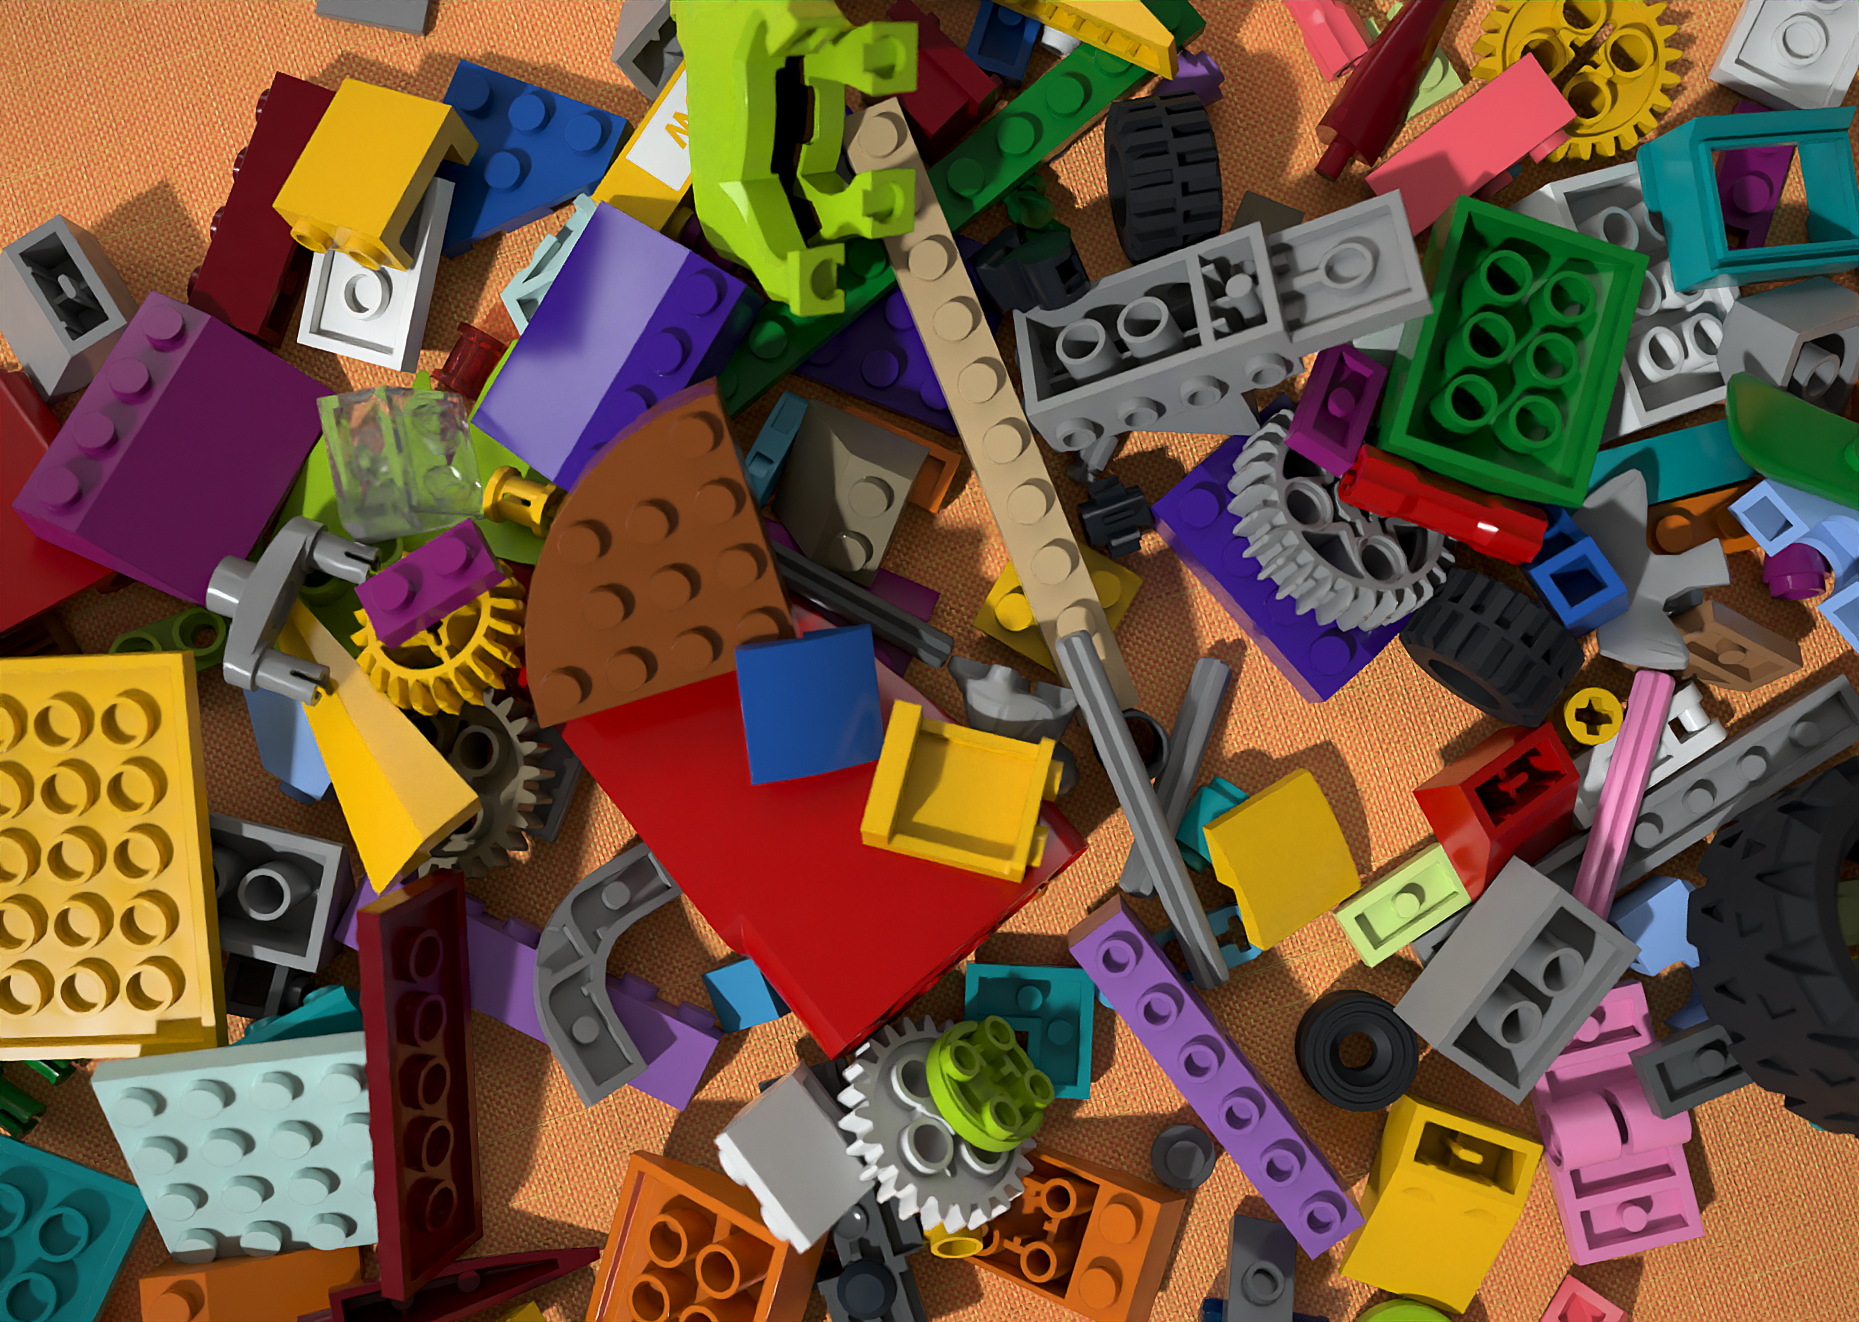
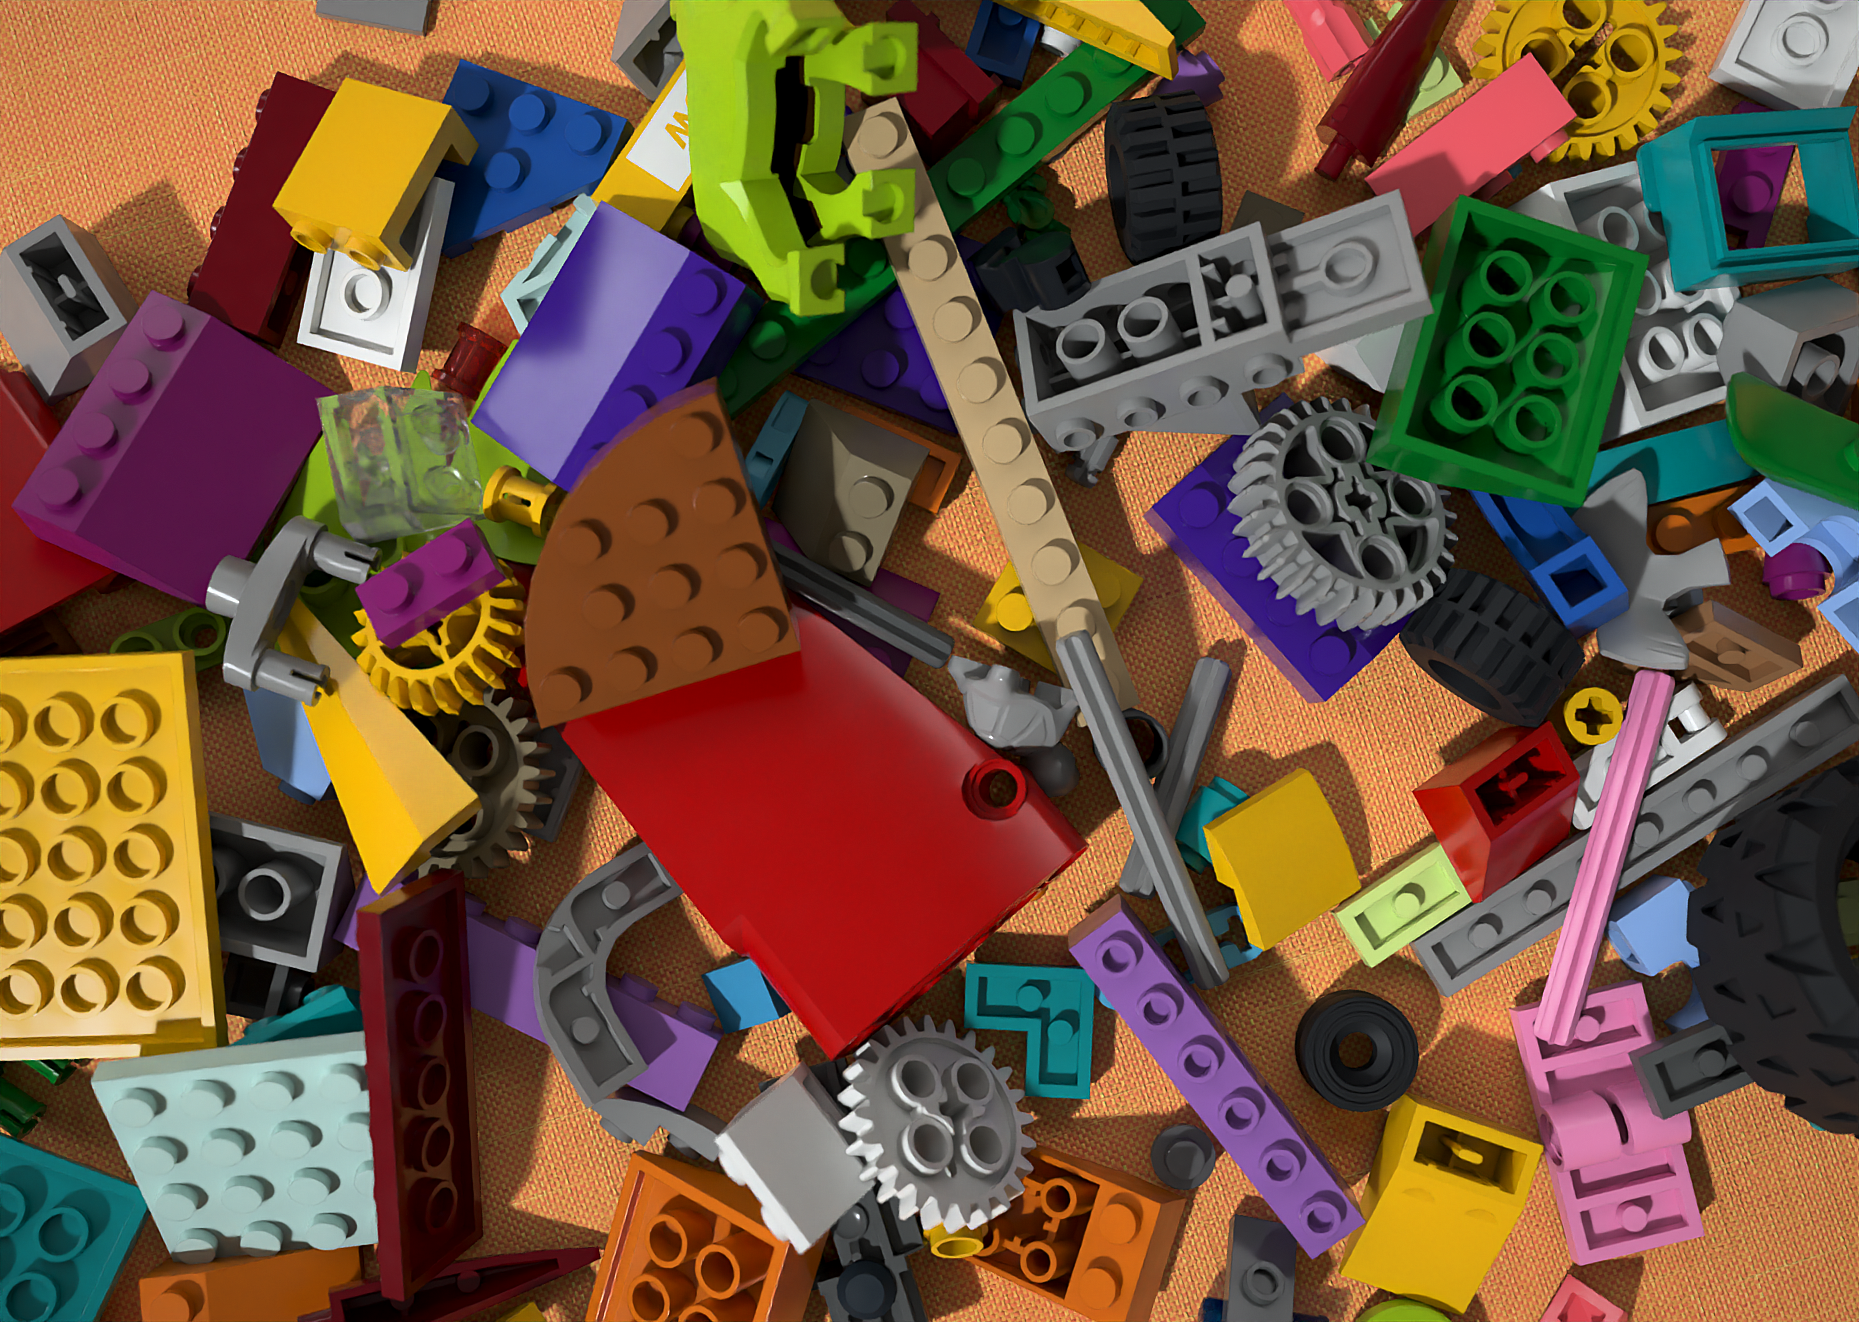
(636, 1116): none -> light grey slope
(810, 703): blue slope -> none
(960, 795): yellow panel -> none
(987, 1084): lime tile -> none
(1114, 516): black gear -> none
(1336, 407): magenta plate -> none
(1484, 521): red axle -> none
(1516, 980): light grey slope -> none

